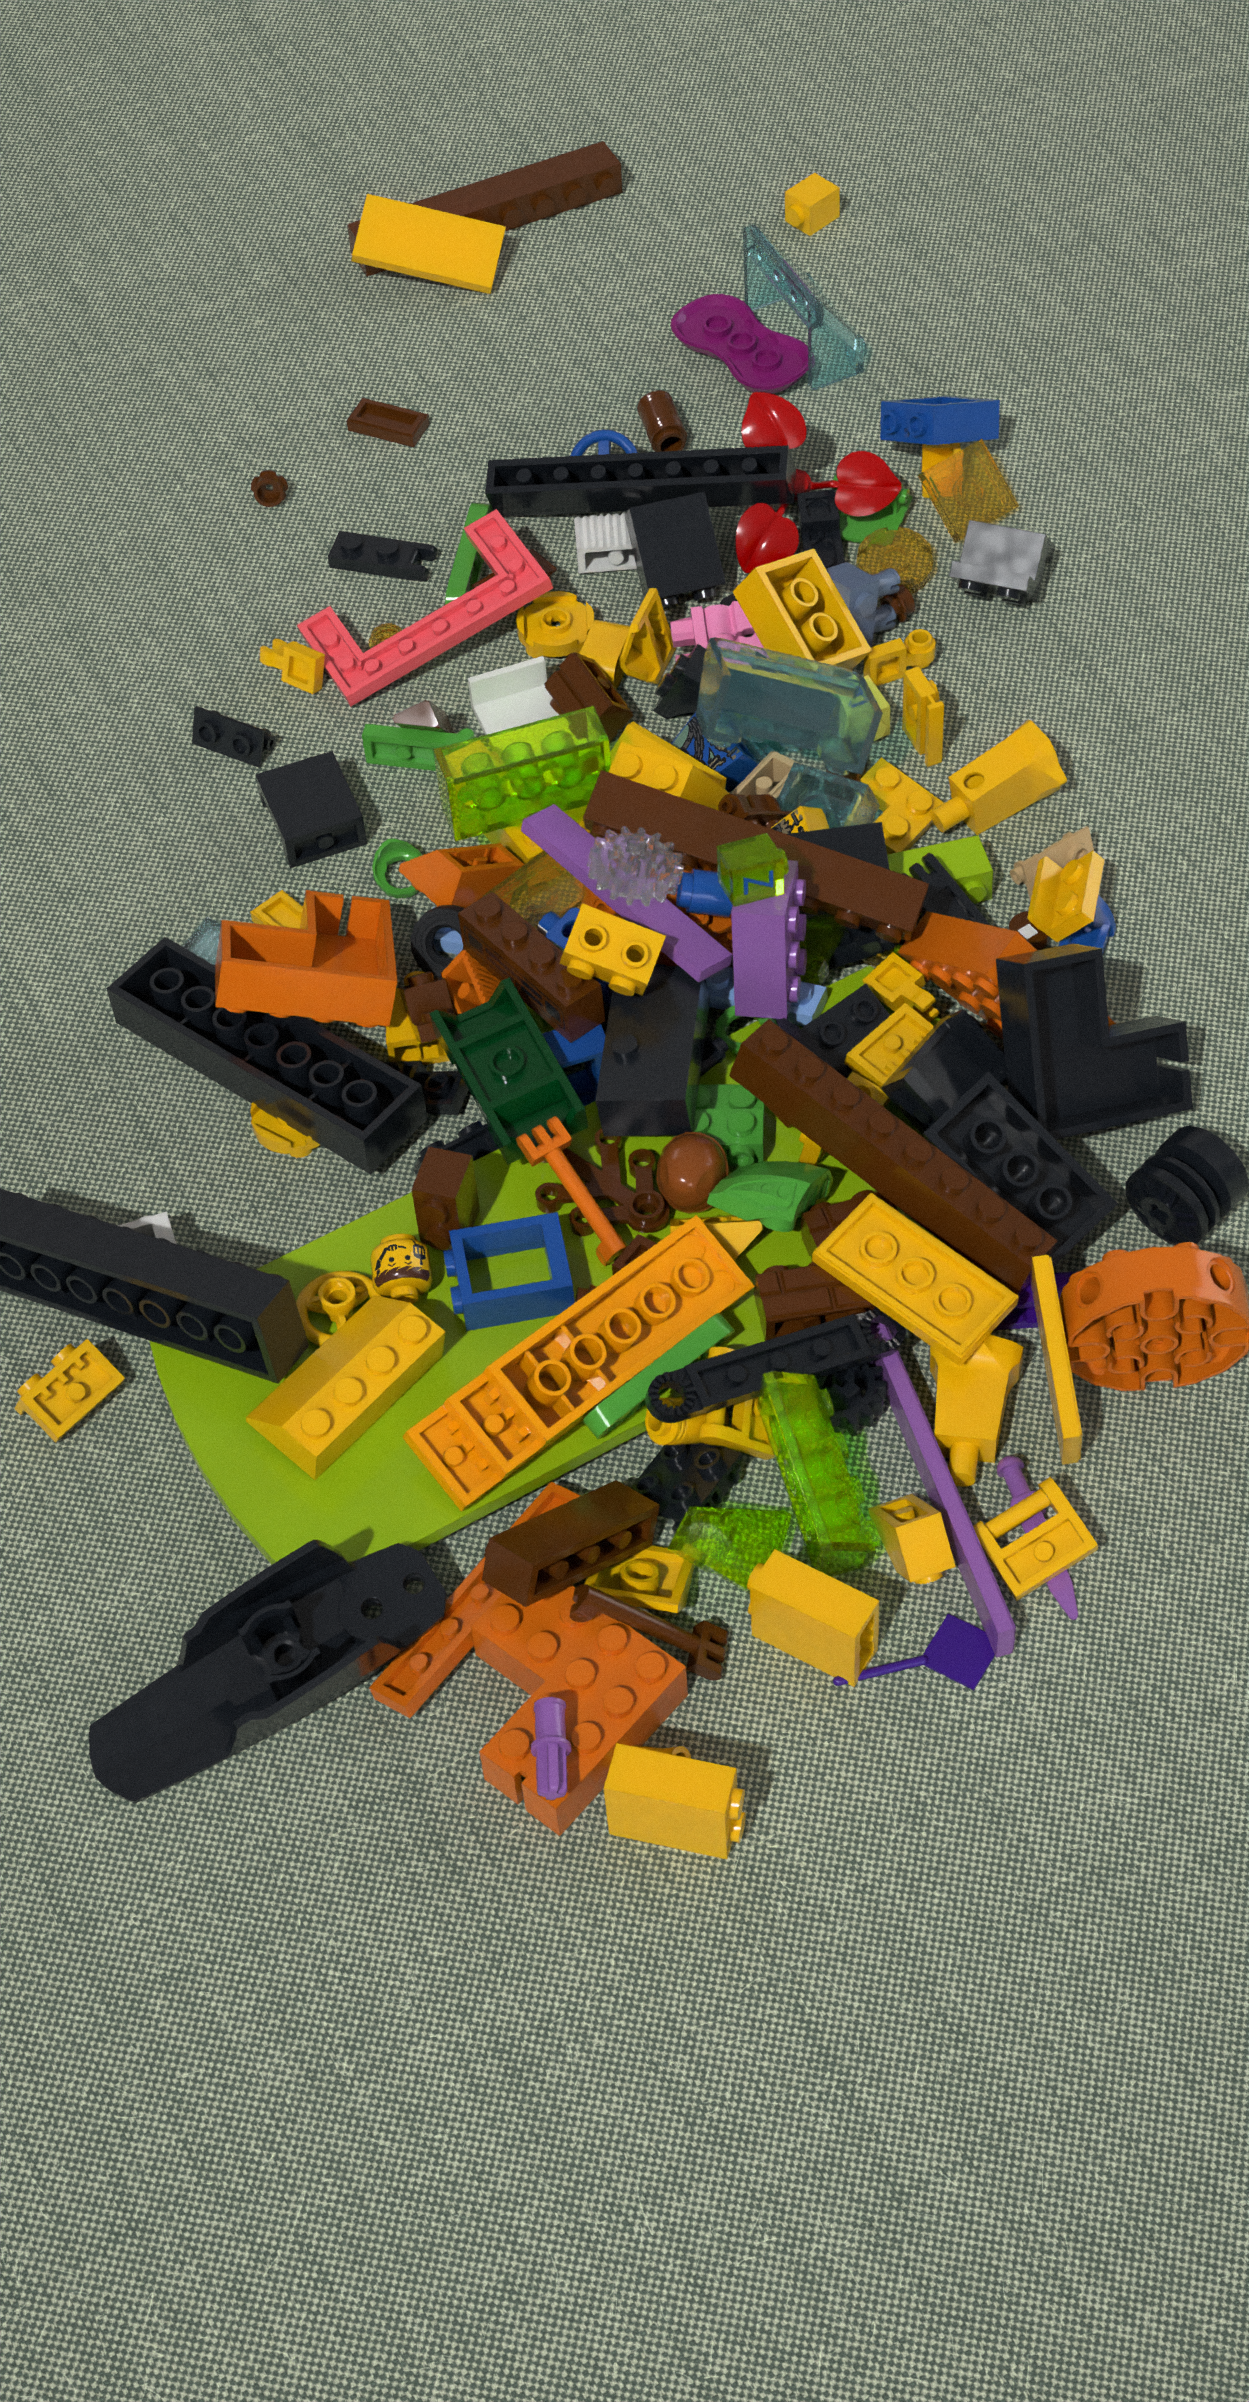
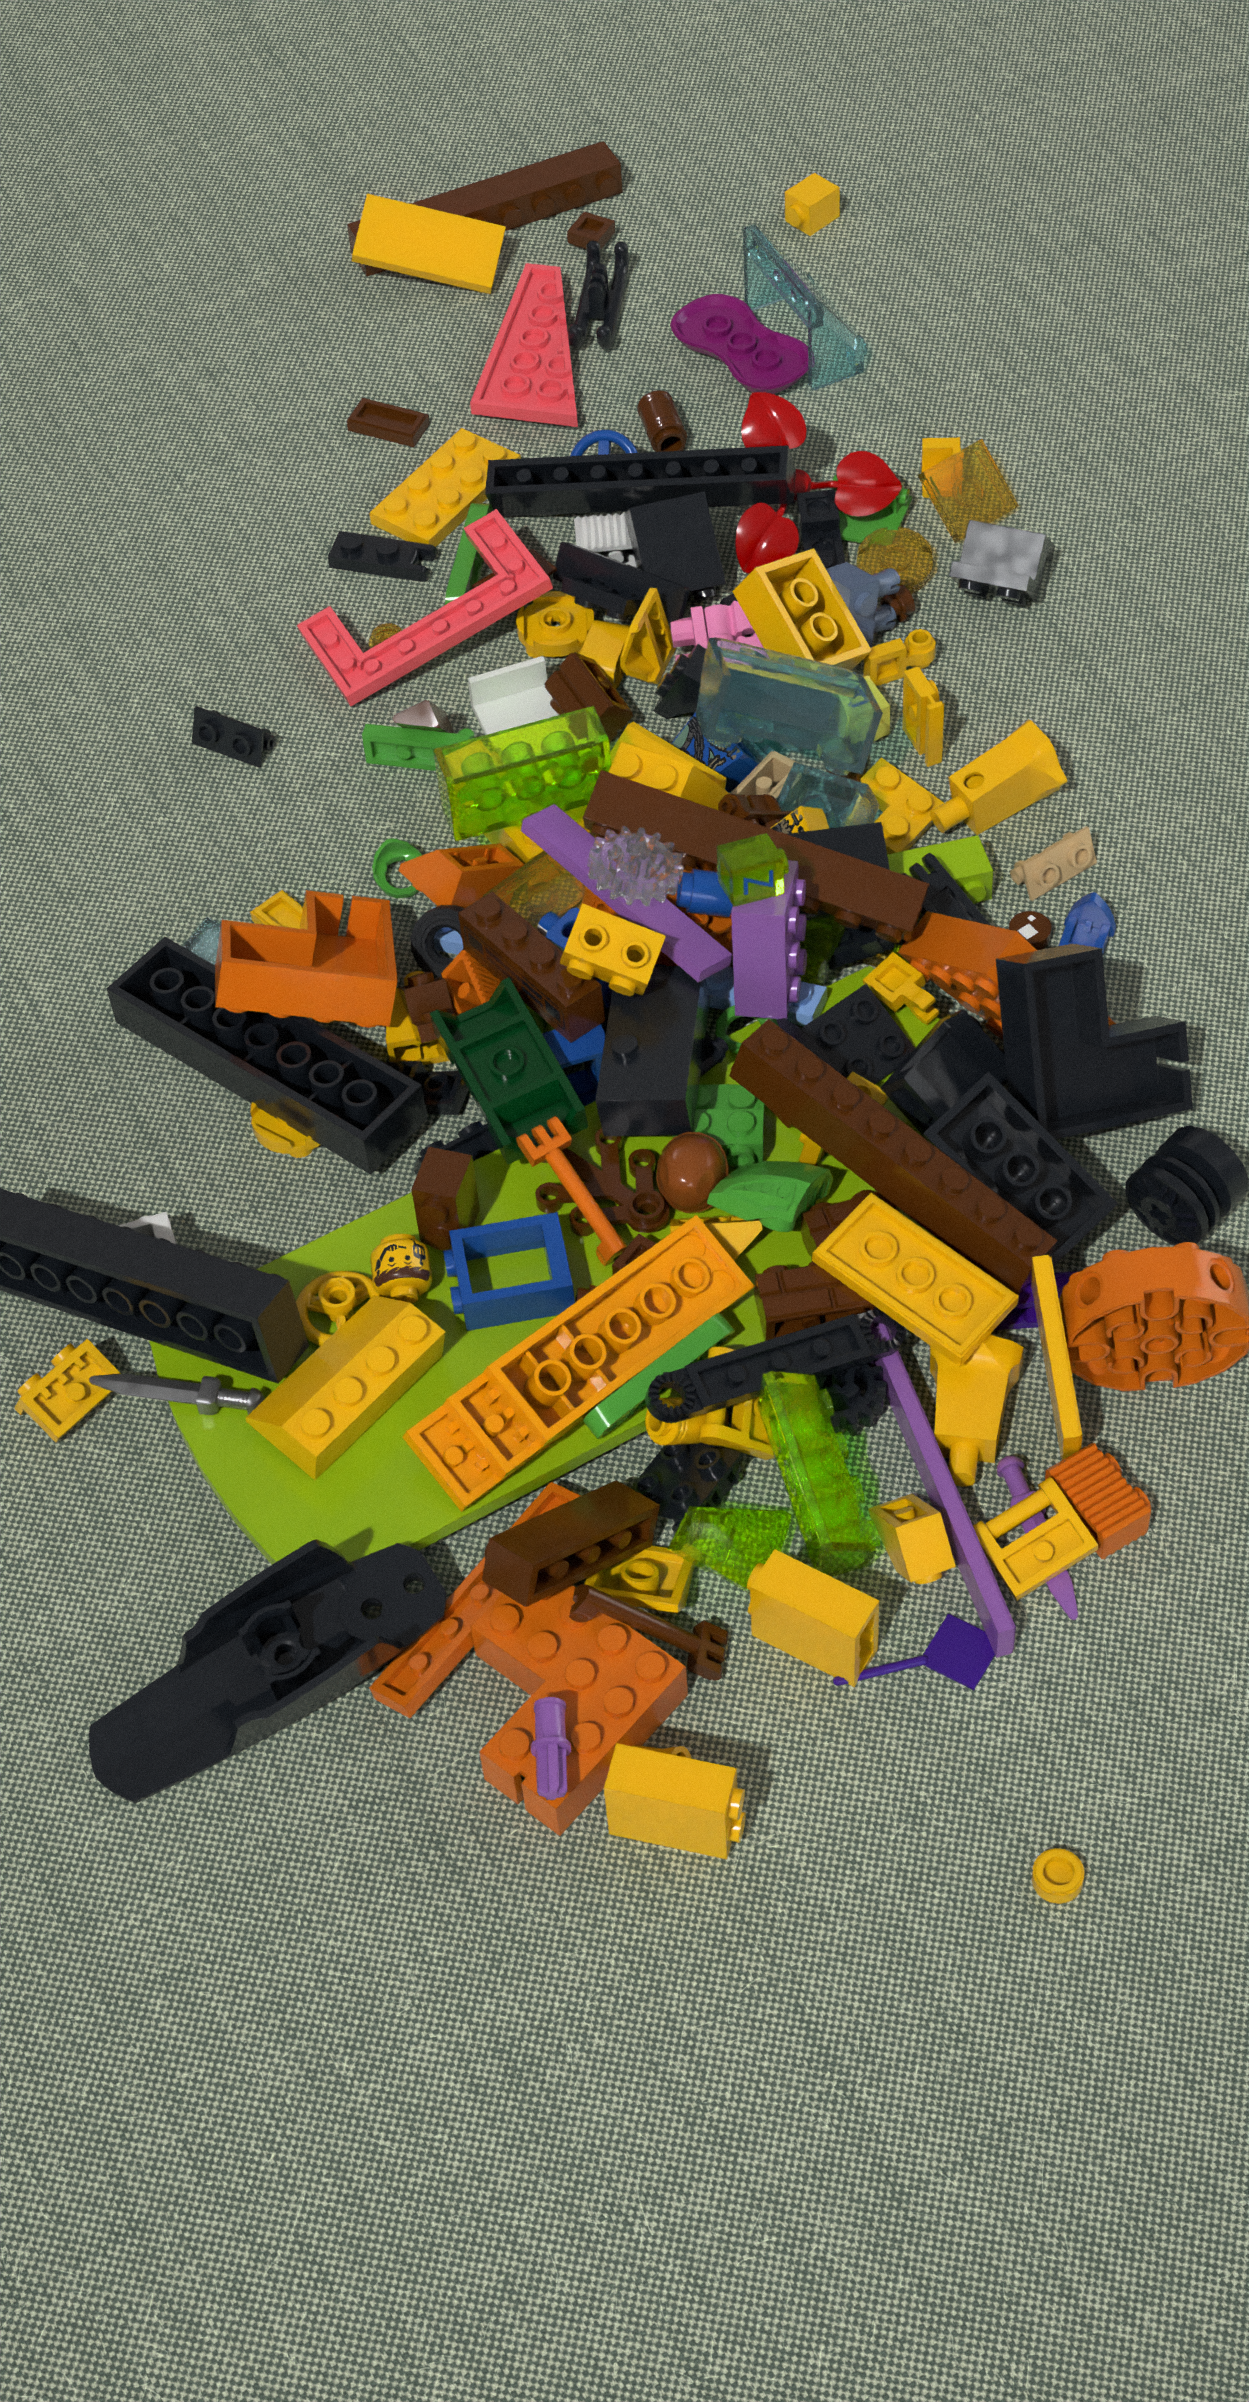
(207, 1396): none -> flat silver sword
(265, 496): reddish brown plate -> none
(299, 664): yellow plate -> none
(312, 809): black panel -> none
(440, 490): none -> yellow plate
(531, 359): none -> coral wing
(589, 228): none -> reddish brown plate
(596, 298): none -> black piece
(613, 584): none -> black bracket
(888, 1045): yellow bracket -> none
(939, 420): blue window -> none
(1058, 1875): none -> yellow tile
(1066, 896): yellow bracket -> none
(1102, 1498): none -> orange brick

